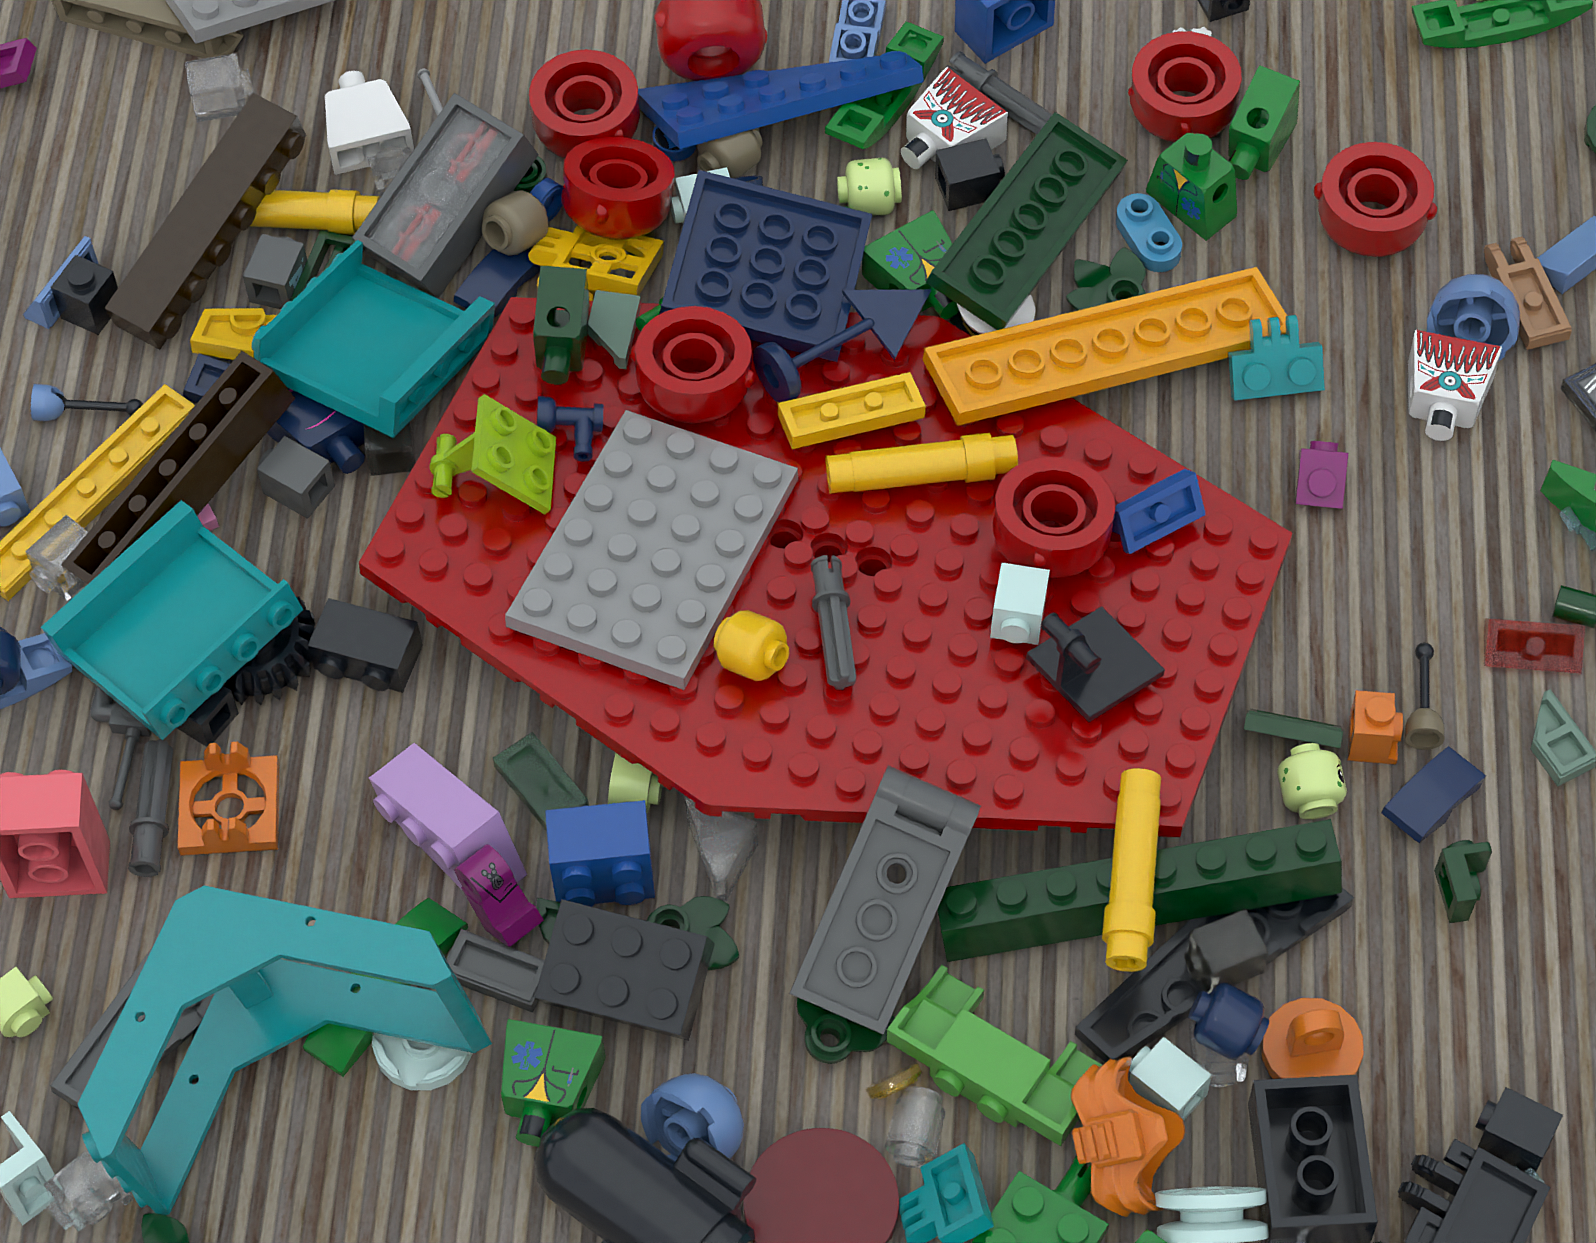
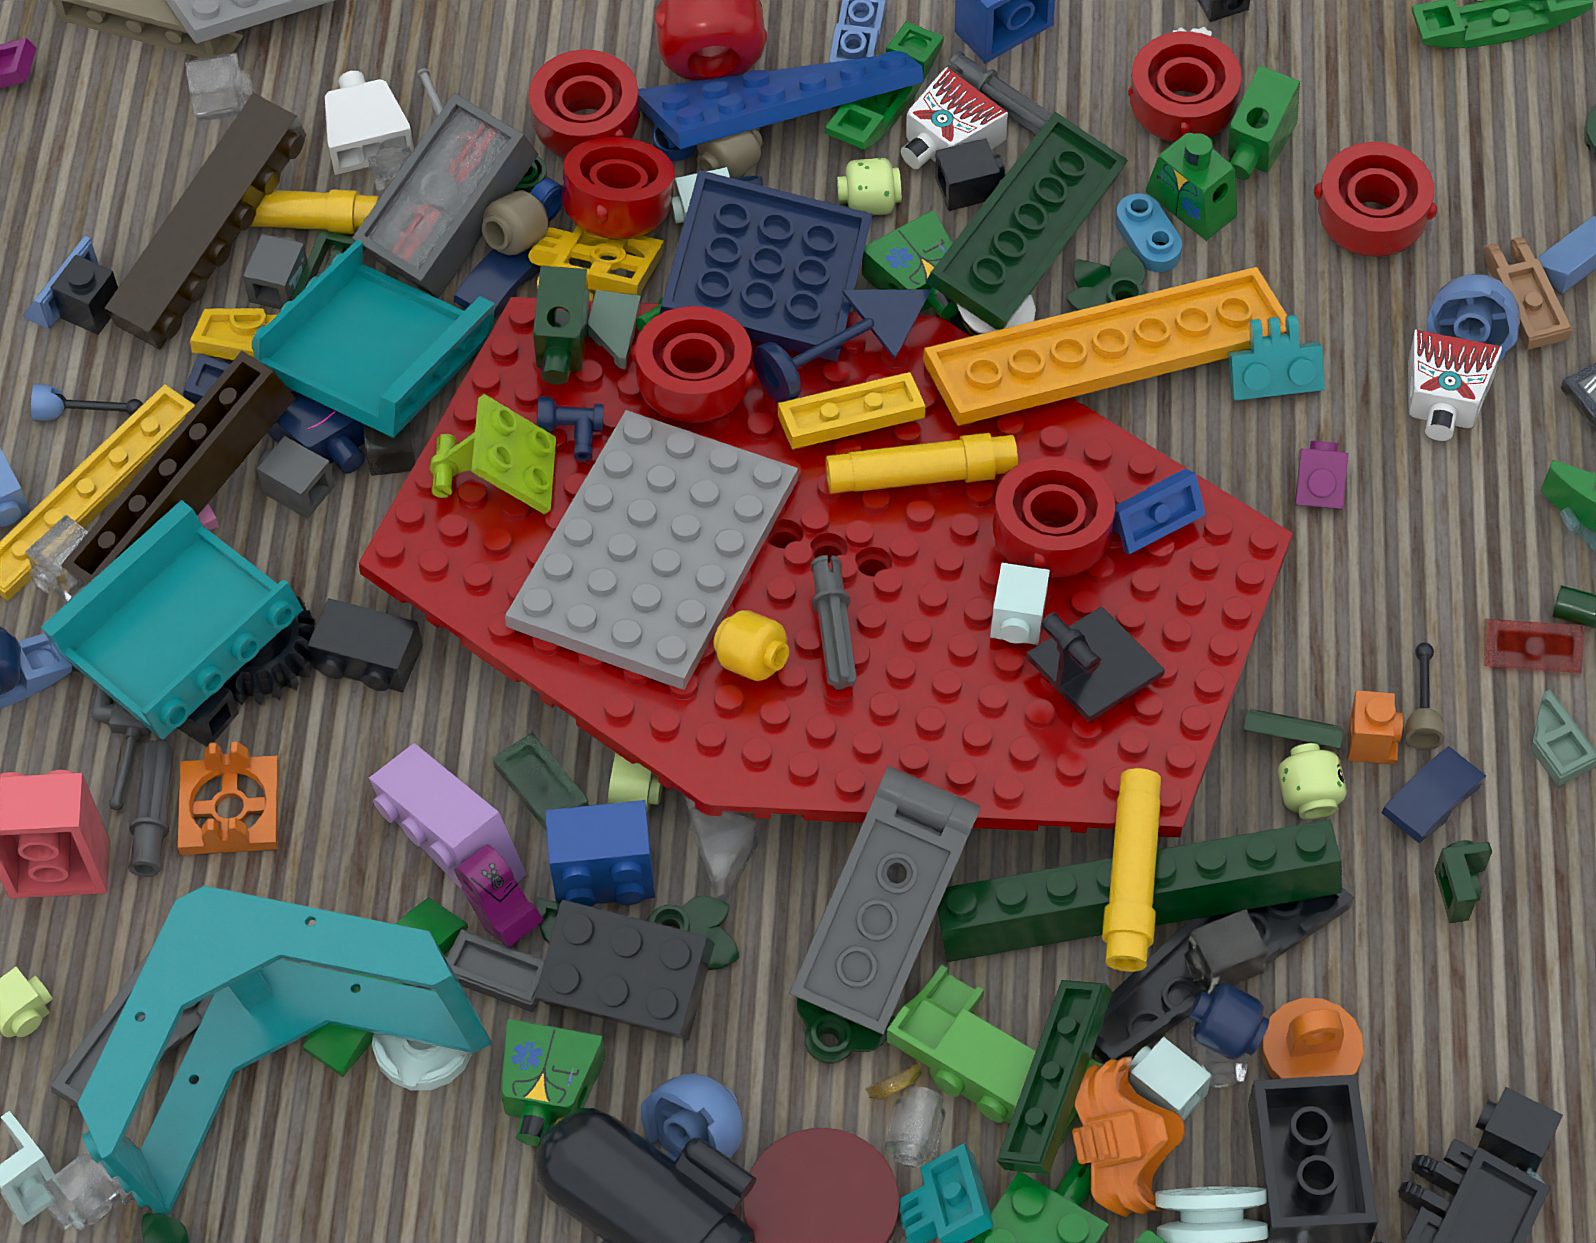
(1054, 1077): none -> dark green tile

